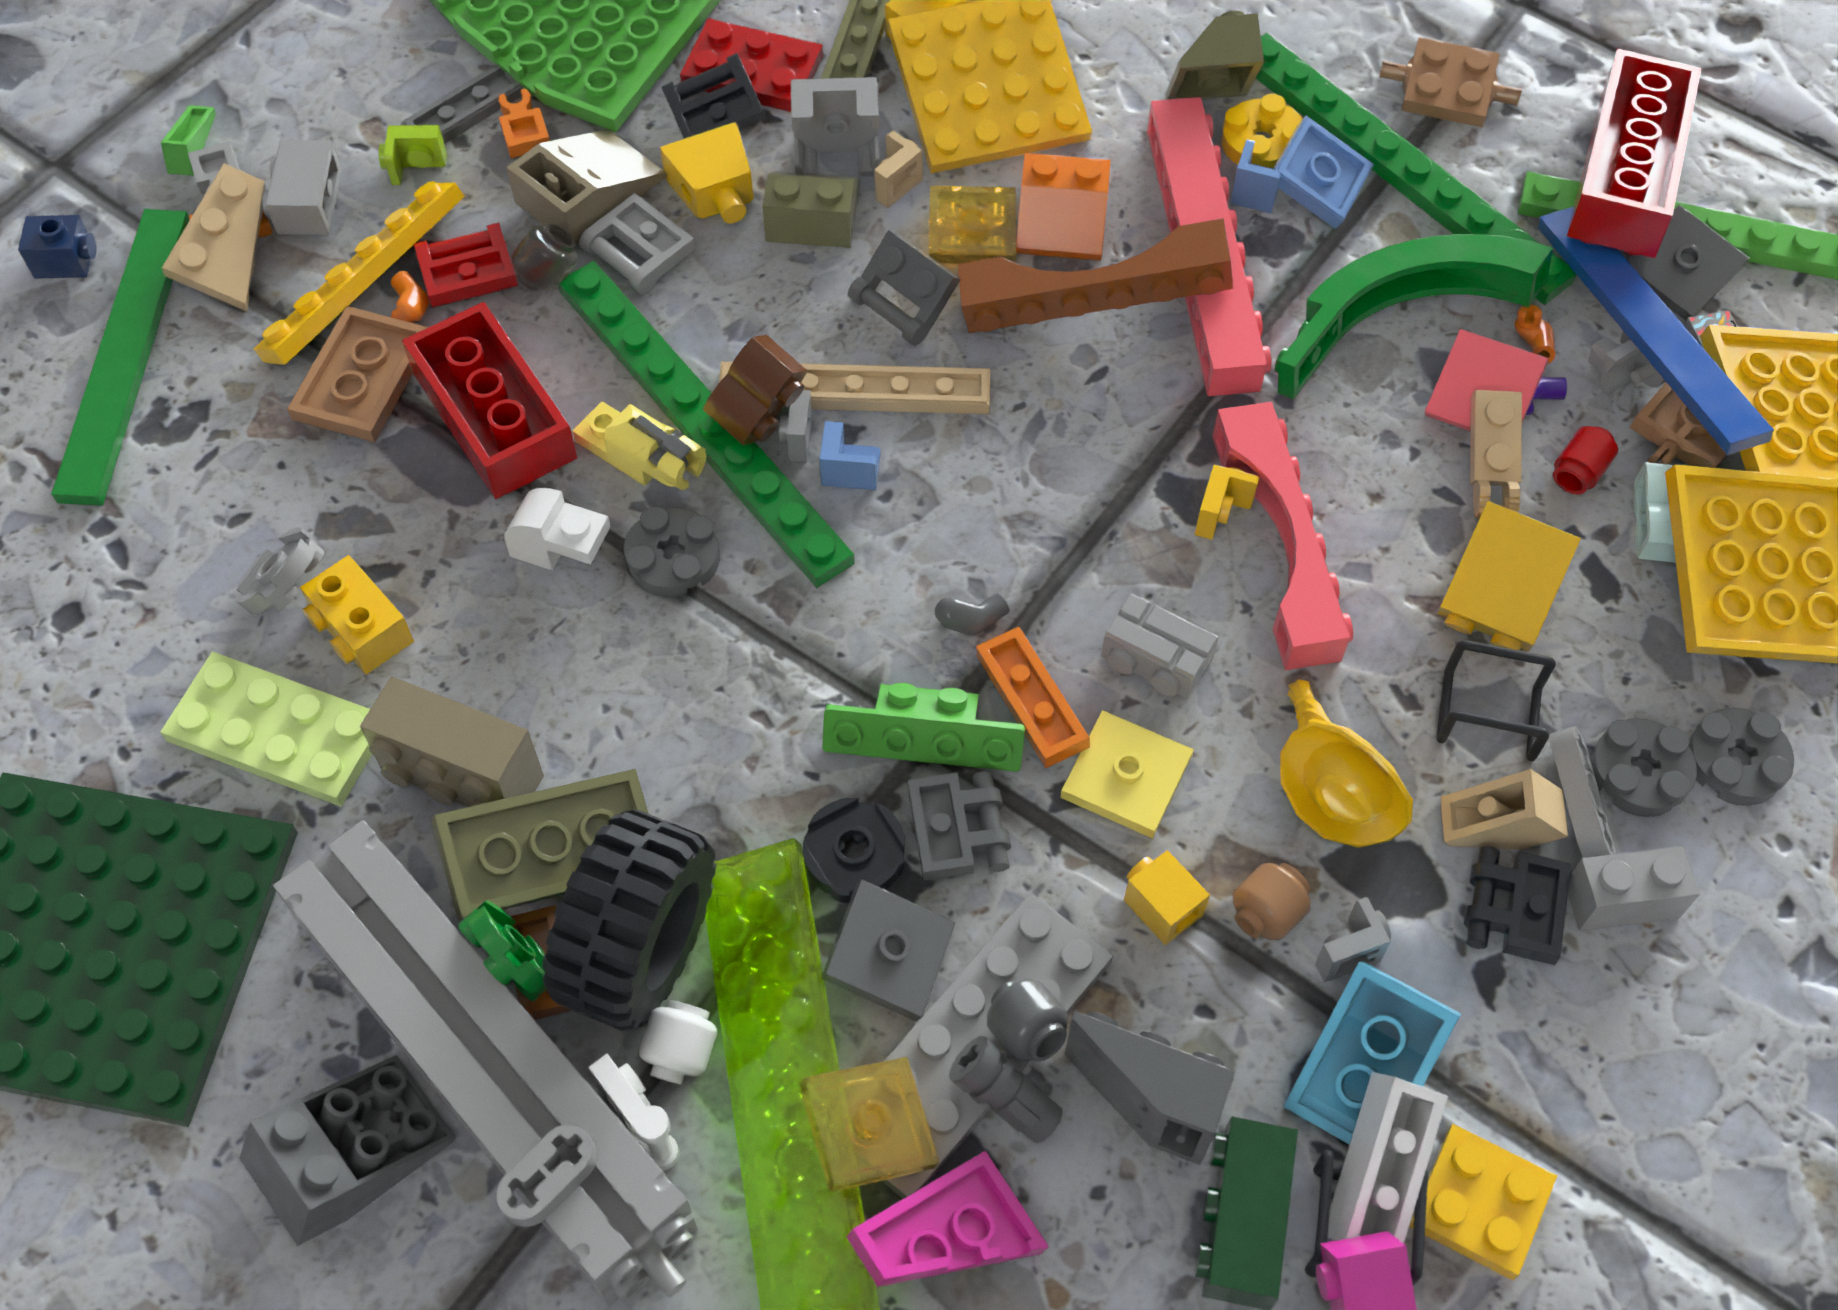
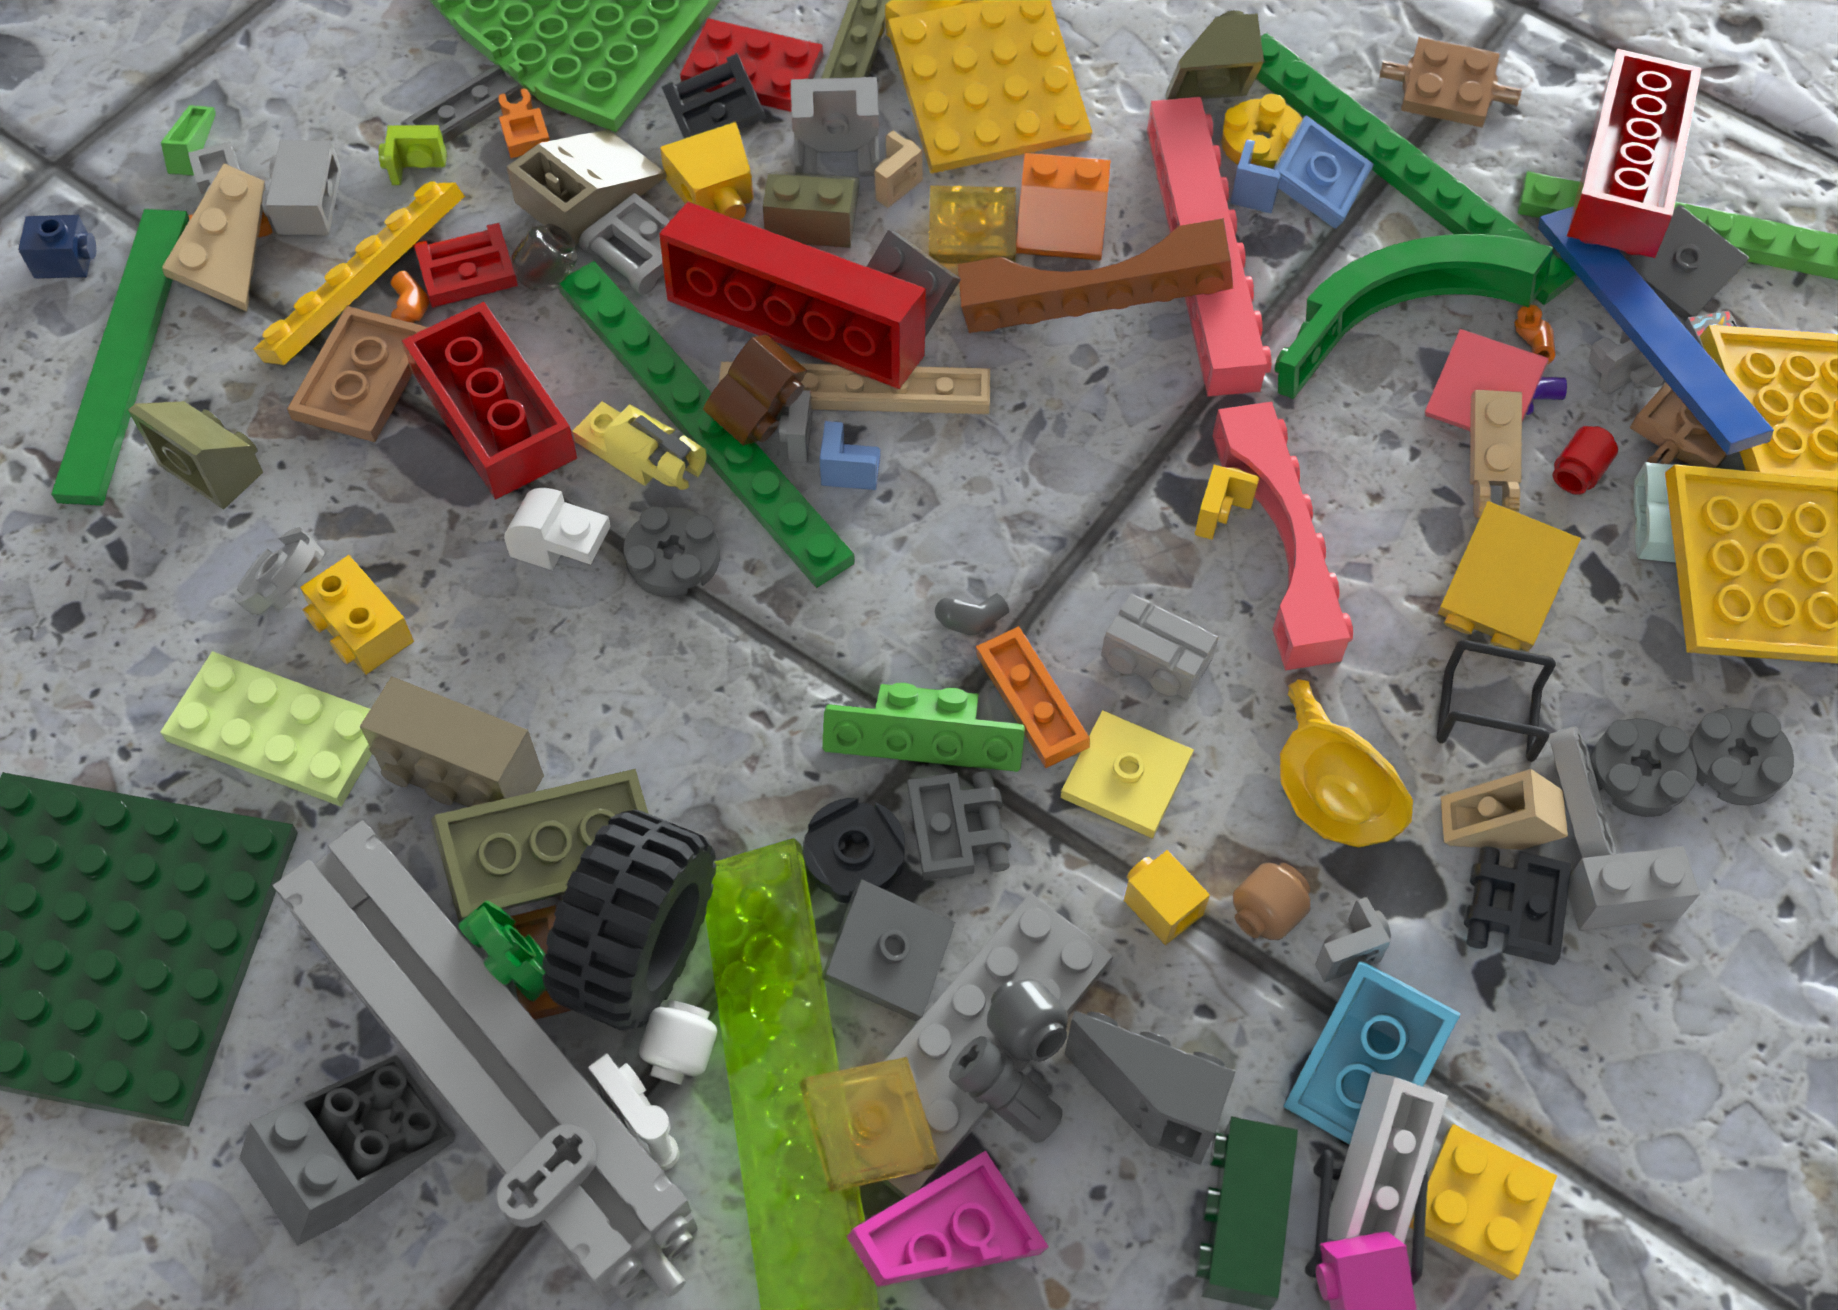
(198, 449): none -> olive slope
(794, 294): none -> red brick

